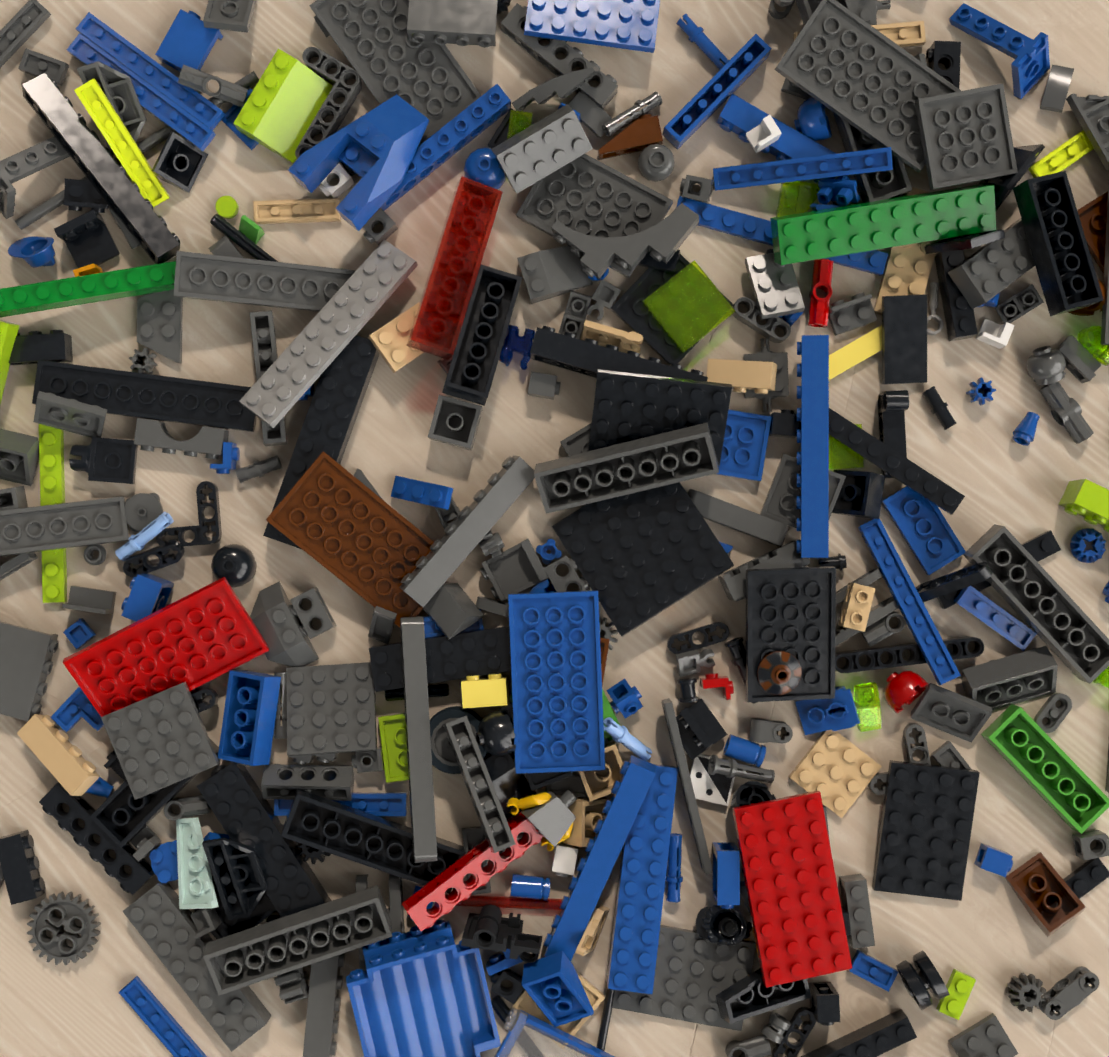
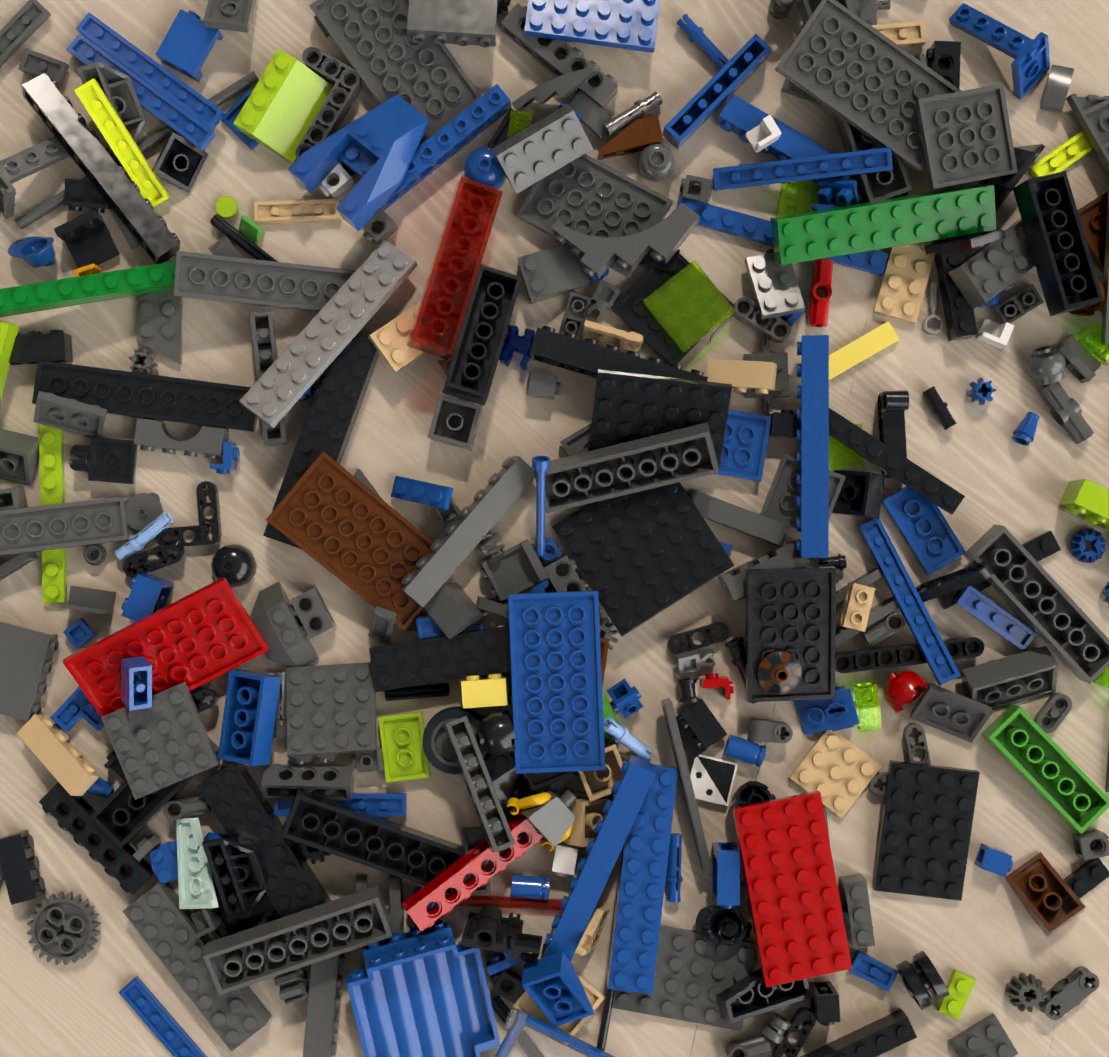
(136, 683): none -> blue brick
(199, 81): dark grey piece -> none
(259, 468): dark grey pin -> none
(418, 739): dark grey beam -> none
(540, 465): none -> blue piece
(731, 766): dark grey pin -> none
(813, 120): blue cylinder -> none
(851, 314): dark grey bracket -> none
(904, 339): black tile -> none
(949, 757): dark grey plate -> none

